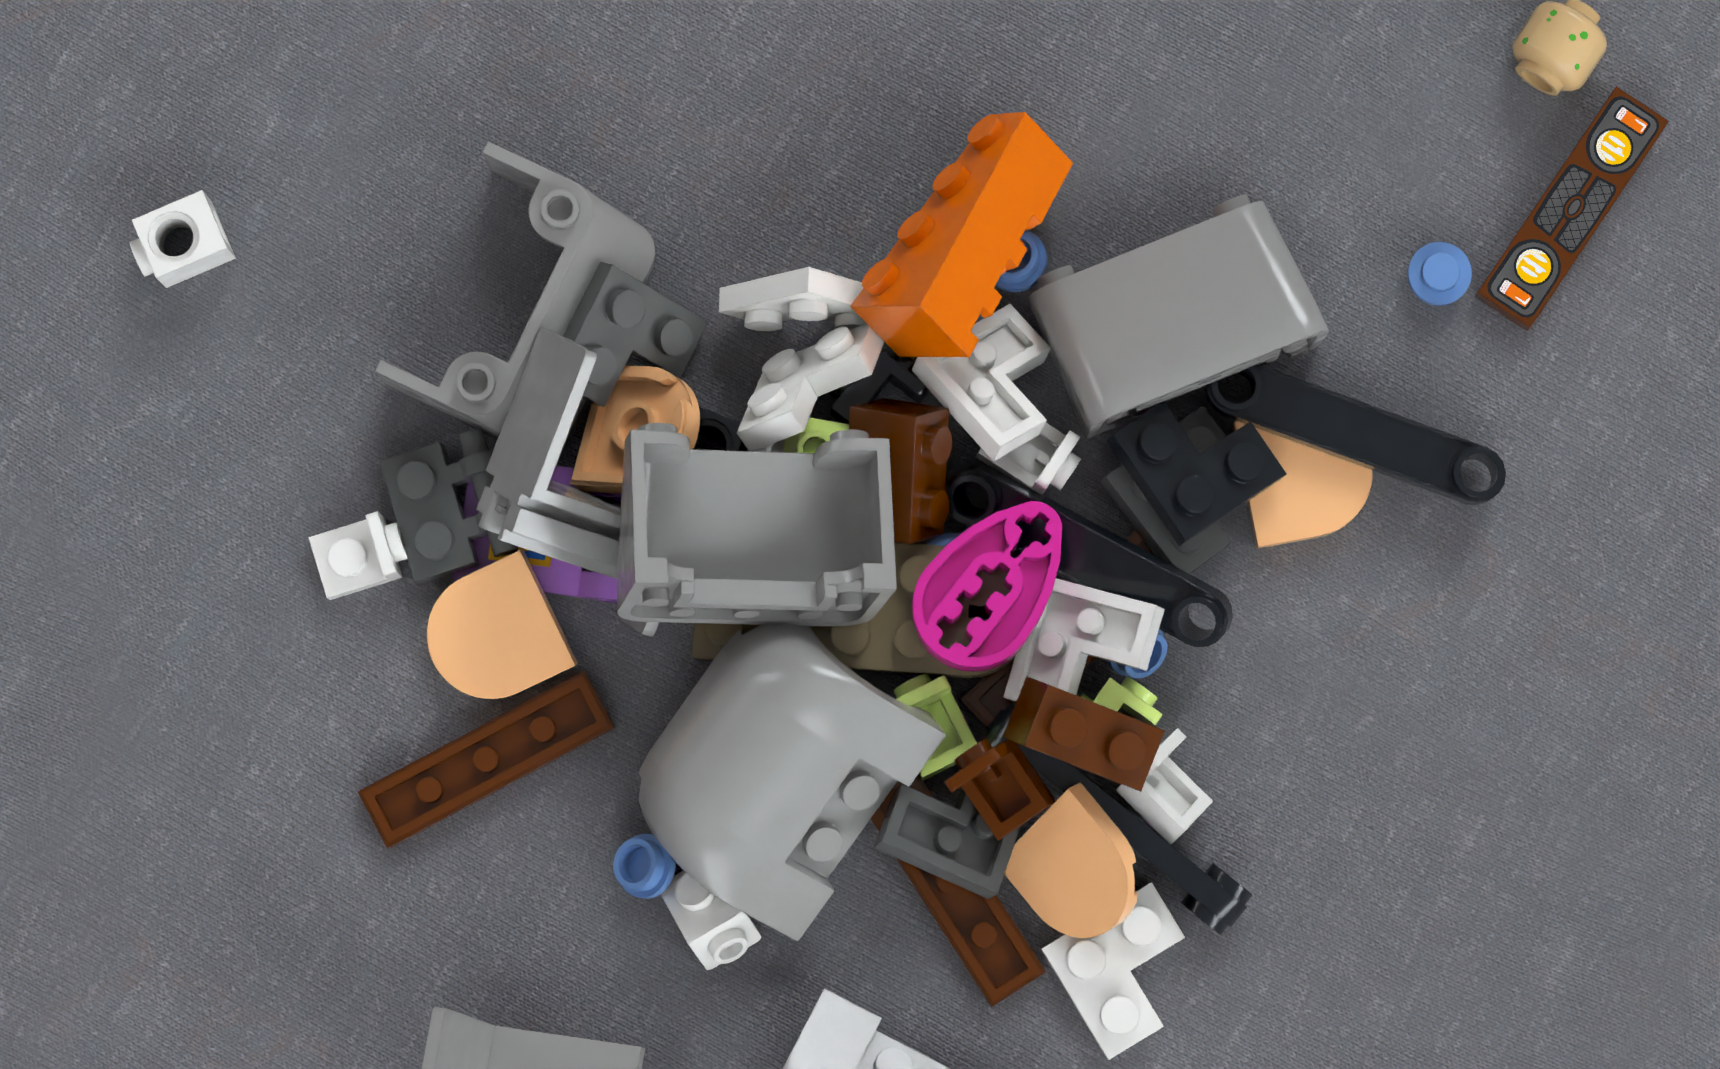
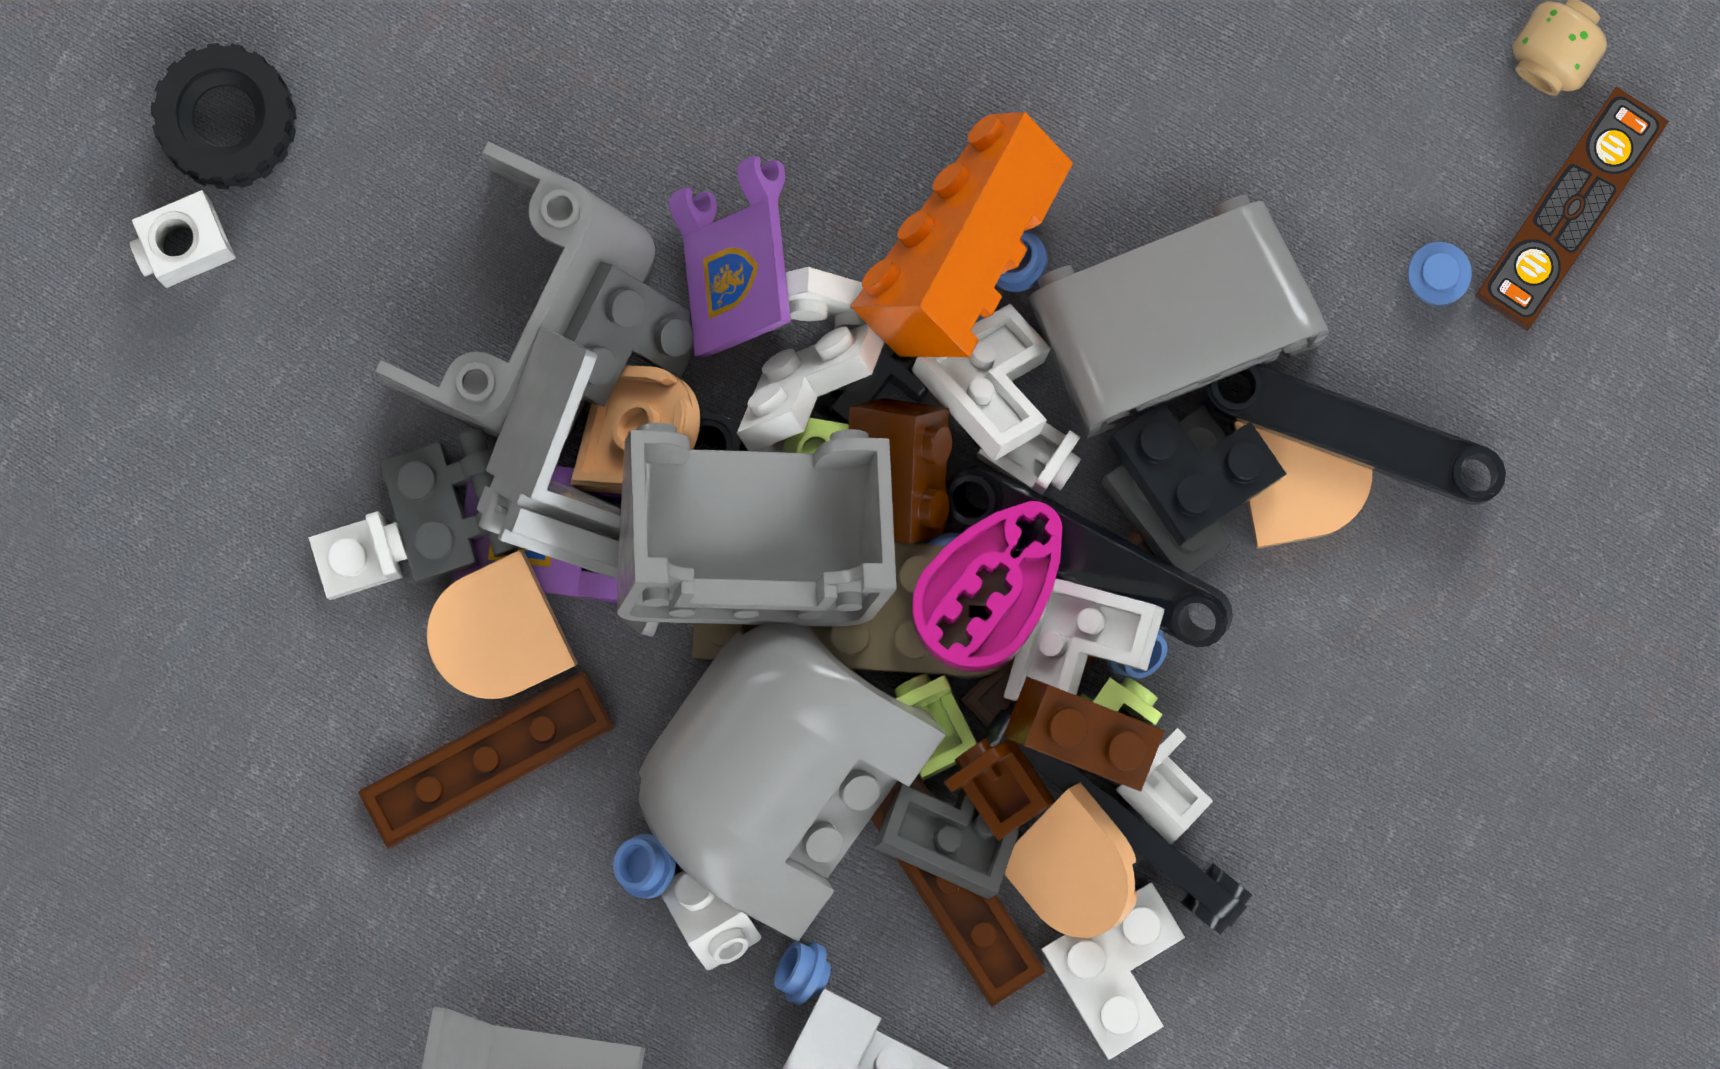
(215, 68): none -> black tyre
(736, 262): none -> medium lavender flag
(802, 972): none -> medium blue plate

